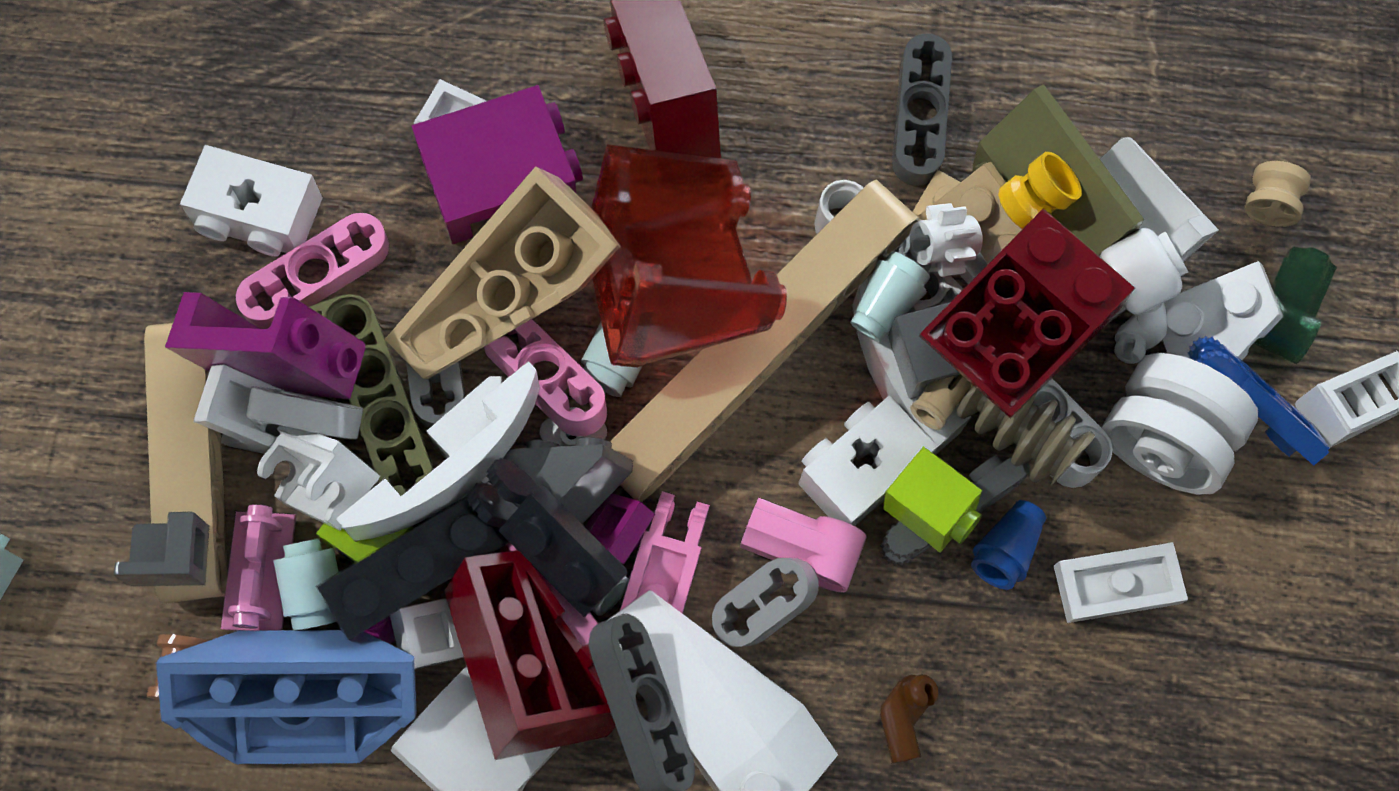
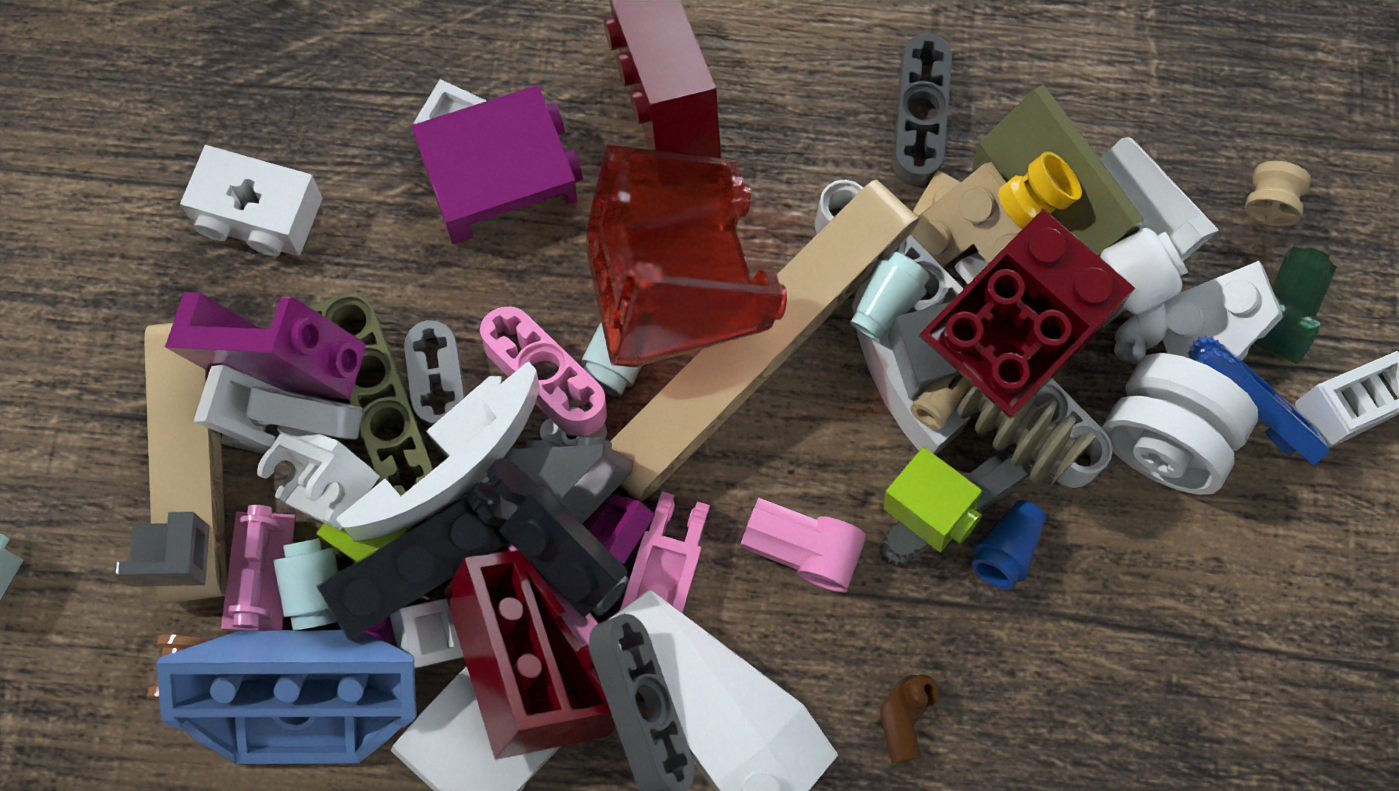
(318, 247): bright pink beam -> none
(518, 265): tan wedge -> none
(757, 591): light grey beam -> none
(853, 493): white brick -> none
(946, 239): white gear -> none
(1120, 582): white plate -> none

